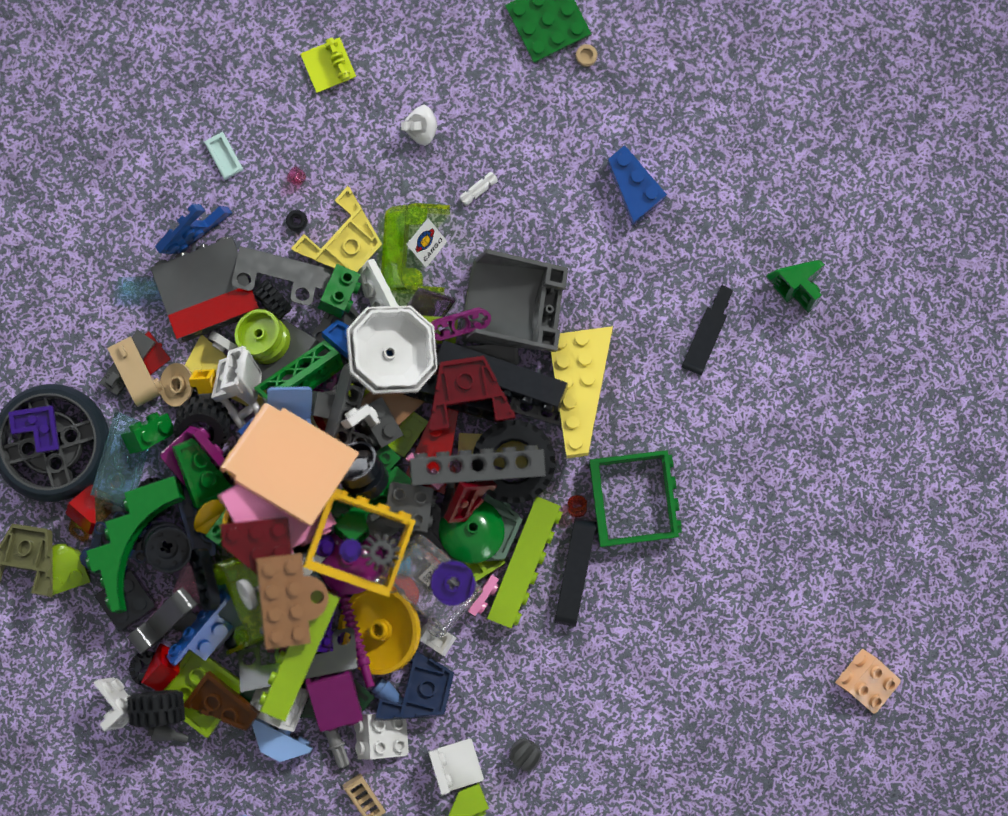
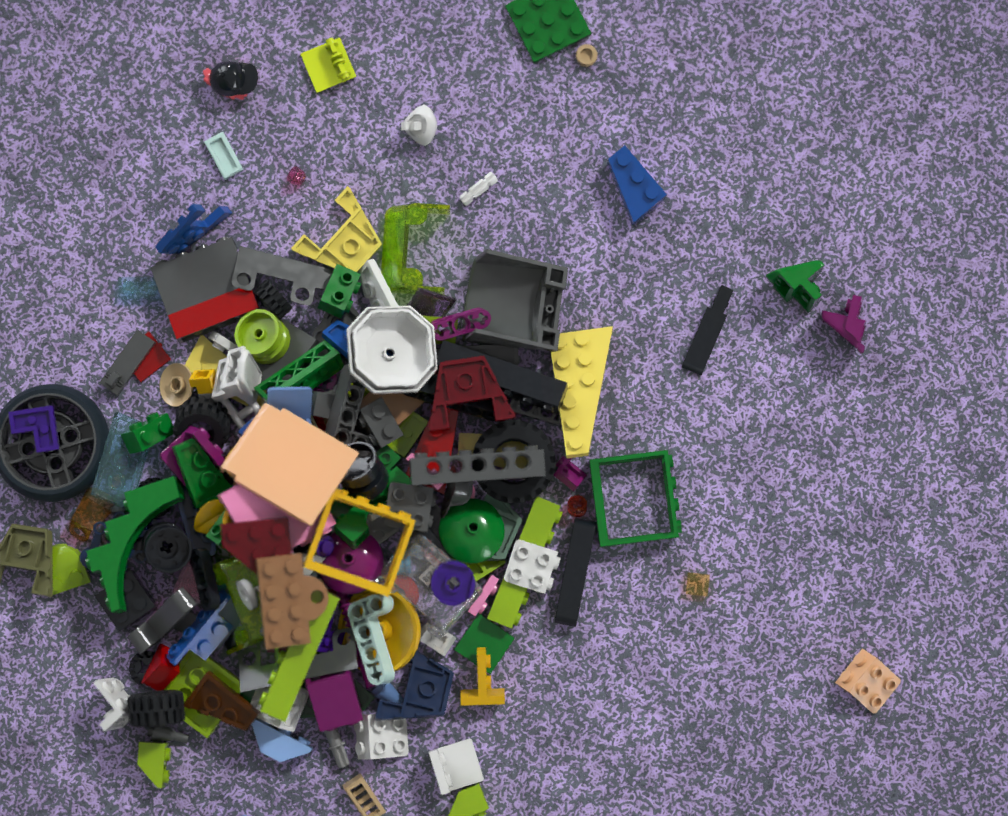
(82, 510): red slope -> none
(134, 372): tan door -> none
(153, 761): none -> lime slope
(232, 79): none -> black hair
(293, 214): black plate -> none
(350, 550): dark purple plate -> none
(354, 416): white bracket -> none
(375, 640): none -> light aqua beam
(377, 559): dark grey gear -> none
(426, 242): white sticker -> none
(467, 499): dark red wing -> none
(484, 634): none -> green tile
(484, 694): none -> yellow bracket
(525, 754): dark grey piece -> none
(531, 566): none -> white bracket
(569, 473): none -> magenta bracket
(697, 584): none -> clear yellow tile
(848, 326): none -> magenta piece

